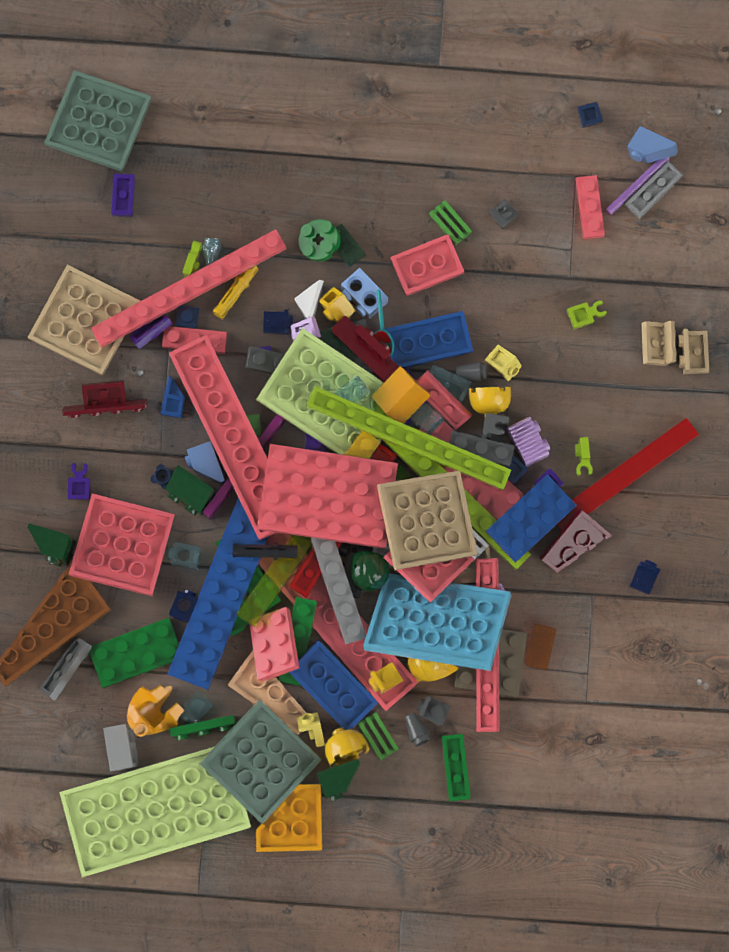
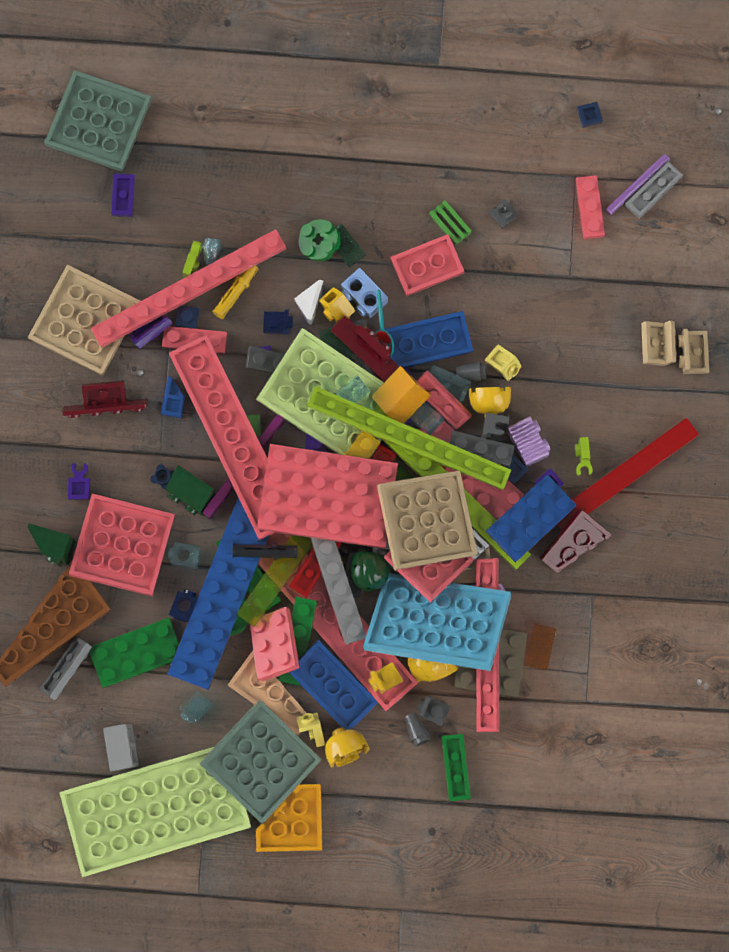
(145, 714): light orange piece -> none
(203, 728): green plate -> none
(204, 462): medium blue slope -> none
(308, 324): lavender bracket -> none
(338, 779): dark green slope -> none
(387, 752): bright green tile -> none
(583, 314): lime plate -> none
(645, 577): clear blue bracket -> none
(650, 147): medium blue slope -> none

